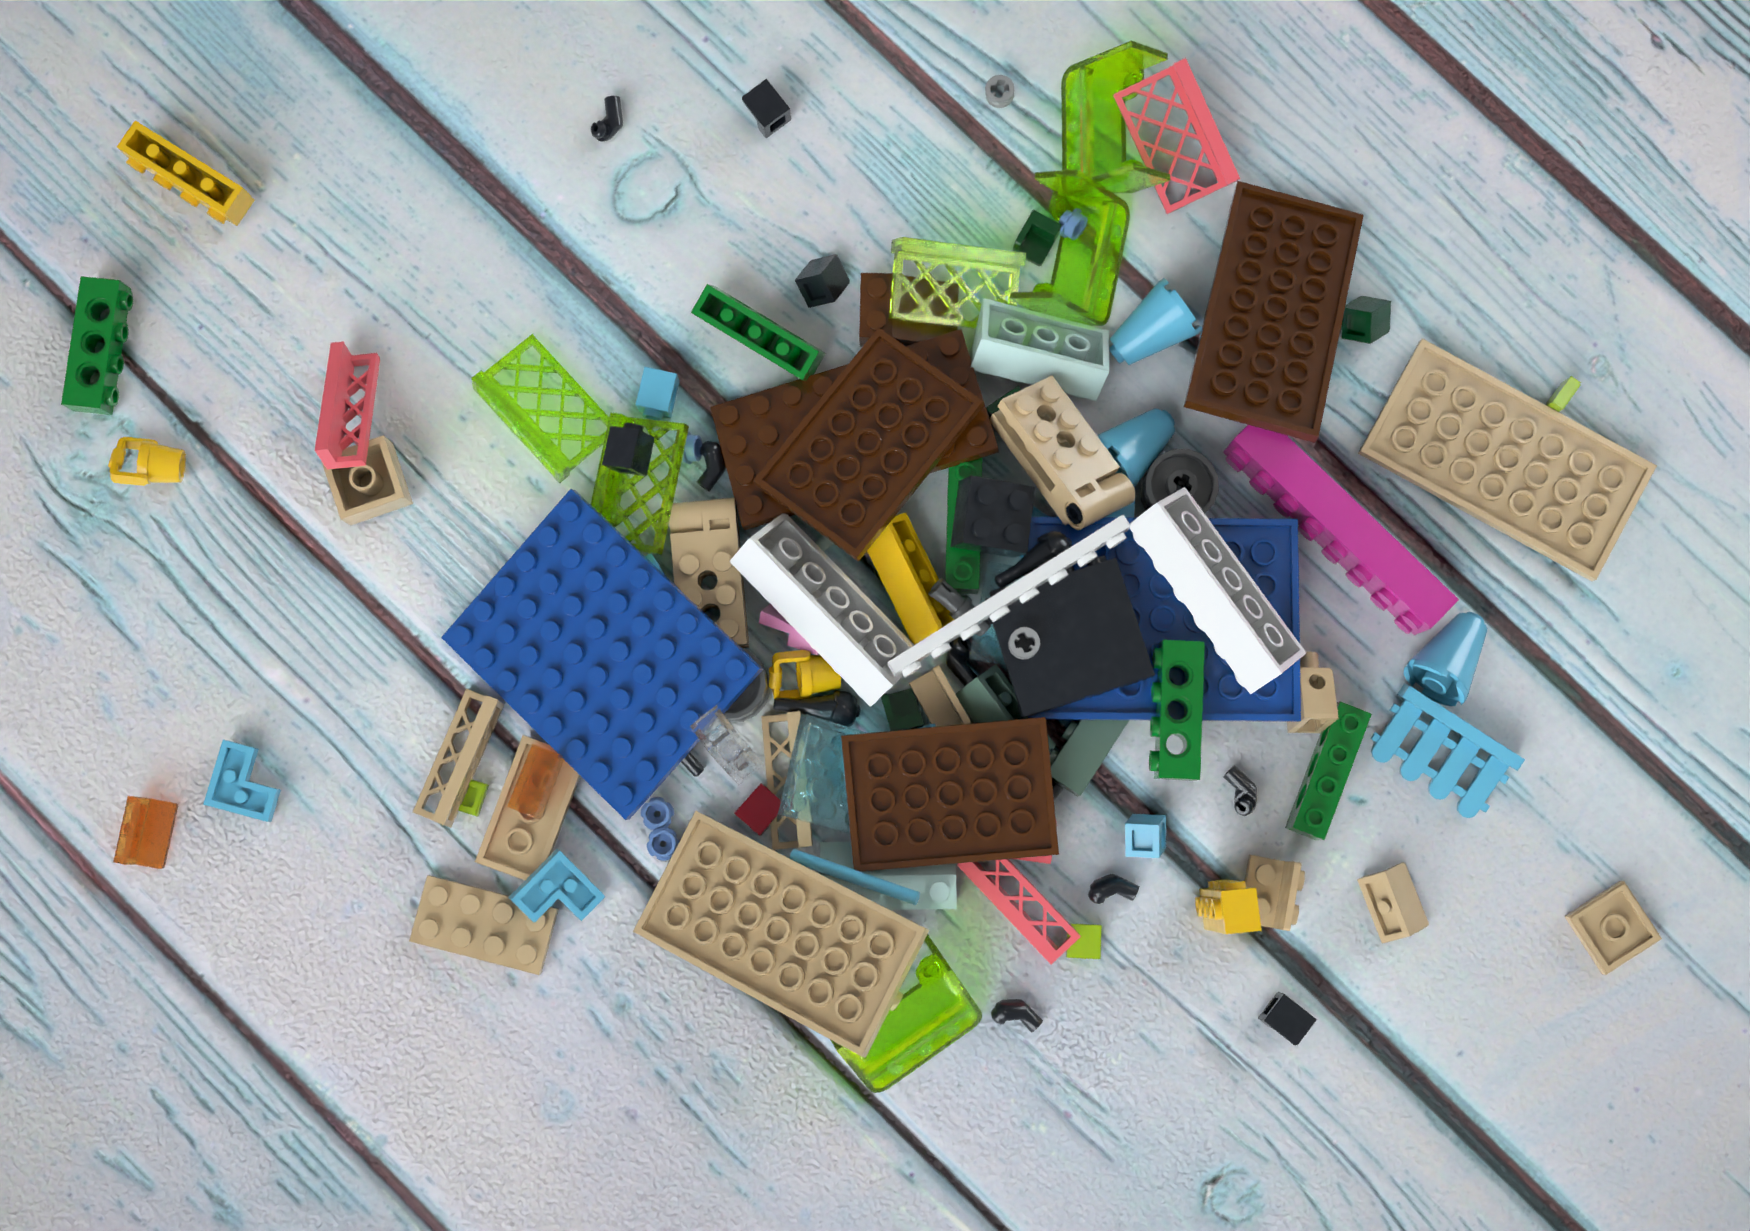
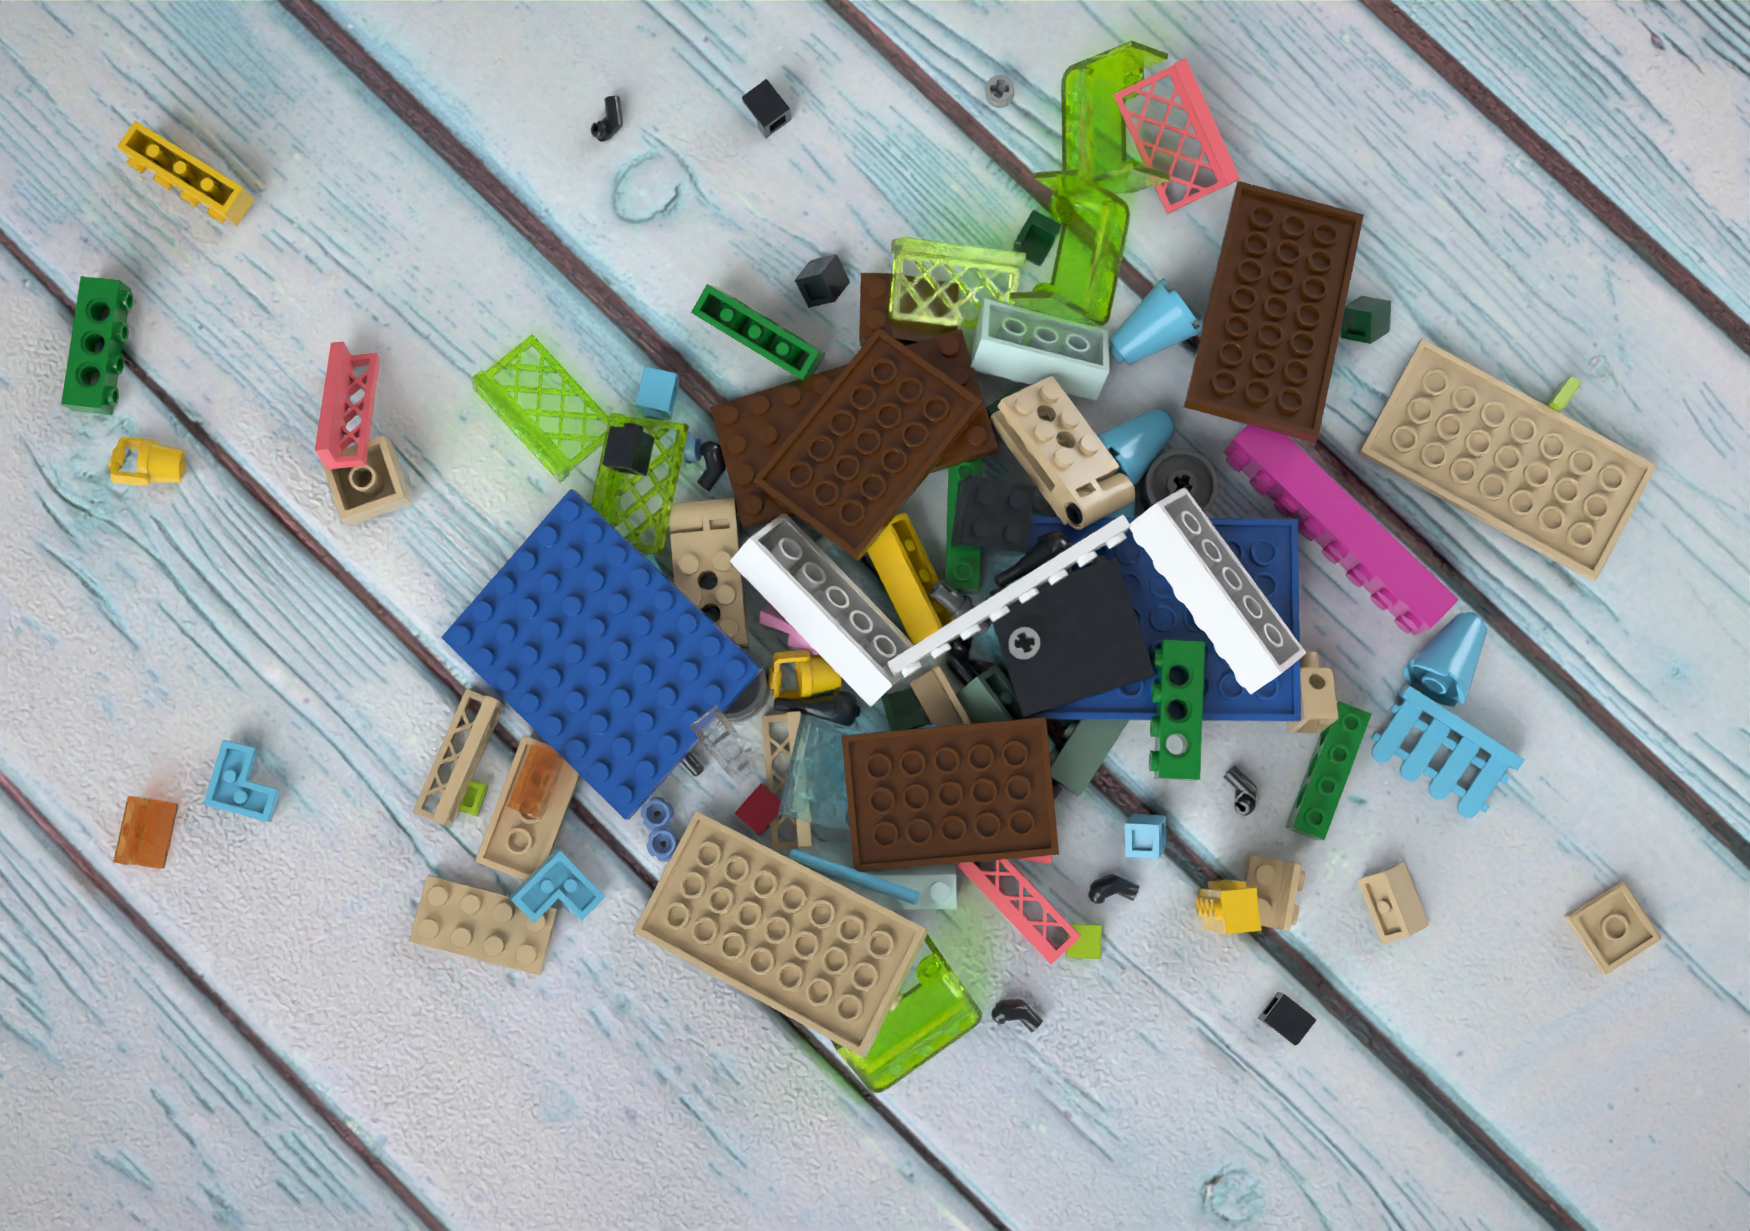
(1072, 224): medium blue plate -> none

